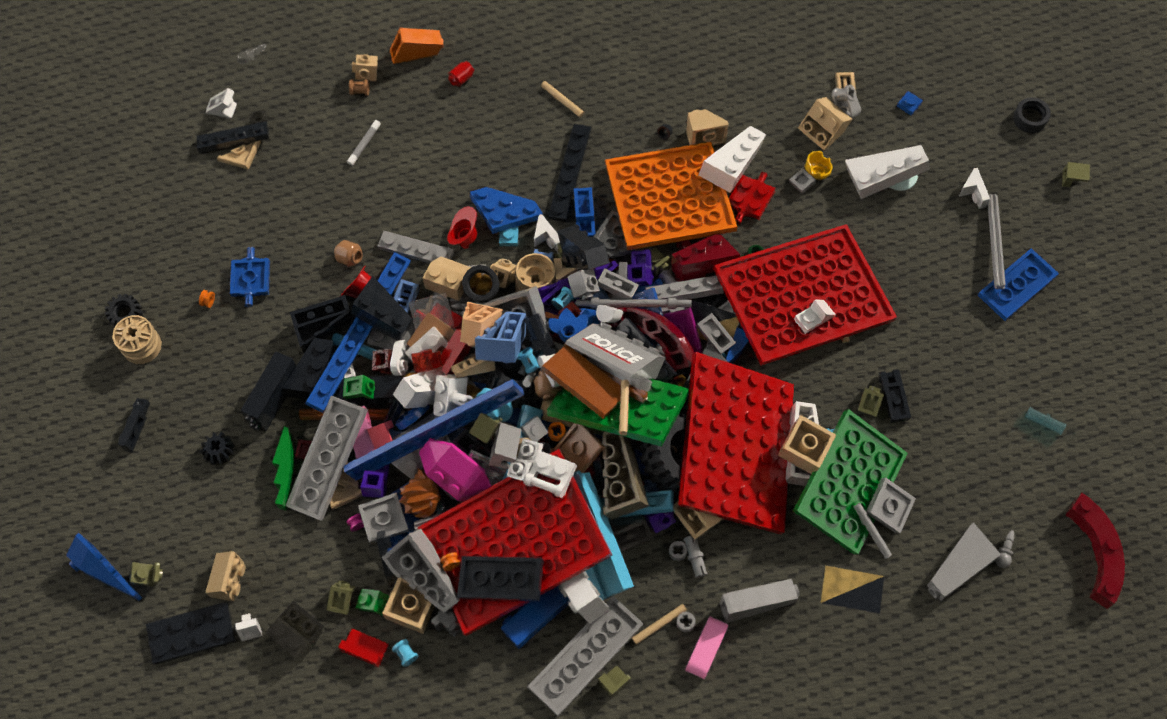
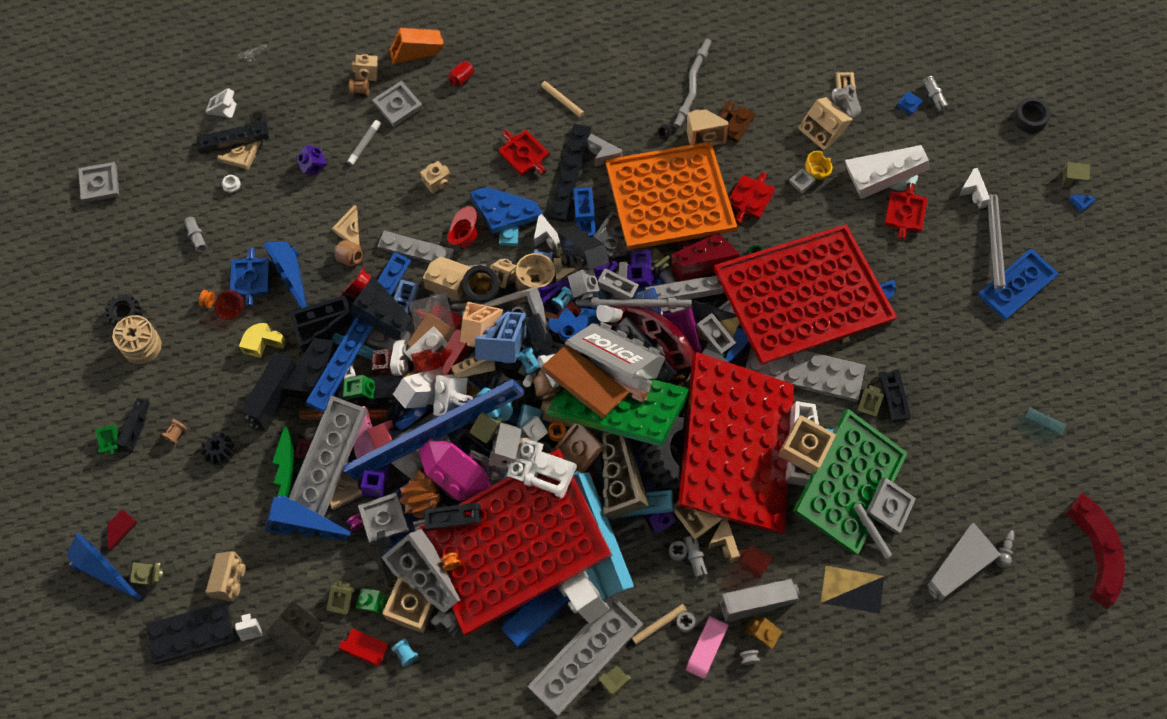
(98, 182): none -> light grey plate
(107, 439): none -> green bracket
(119, 528): none -> dark red tile
(174, 431): none -> medium nougat bush
(195, 234): none -> light grey pin
(229, 304): none -> clear red hair
(231, 183): none -> white plate
(258, 337): none -> light yellow brick
(287, 265): none -> blue wedge
(289, 516): none -> blue wedge
(311, 160): none -> dark purple brick
(348, 226): none -> tan tile
(397, 103): none -> light grey plate
(435, 177): none -> tan brick
(452, 516): none -> black plate
(500, 578): black plate -> none
(523, 152): none -> red plate
(603, 149): none -> light grey slope
(624, 402): tan bar -> none
(700, 56): none -> light grey bar
(724, 536): none -> tan slope
(730, 162): white wedge -> none
(739, 122): none -> reddish brown plate
(750, 657): none -> light grey bush
(754, 561): none -> clear red brick
(763, 631): none -> pearl gold bracket
(814, 316): white slope -> none
(814, 373): none -> light grey plate
(888, 289): none -> blue tile
(906, 211): none -> red plate
(935, 93): none -> light grey pin
(1081, 202): none -> blue tile

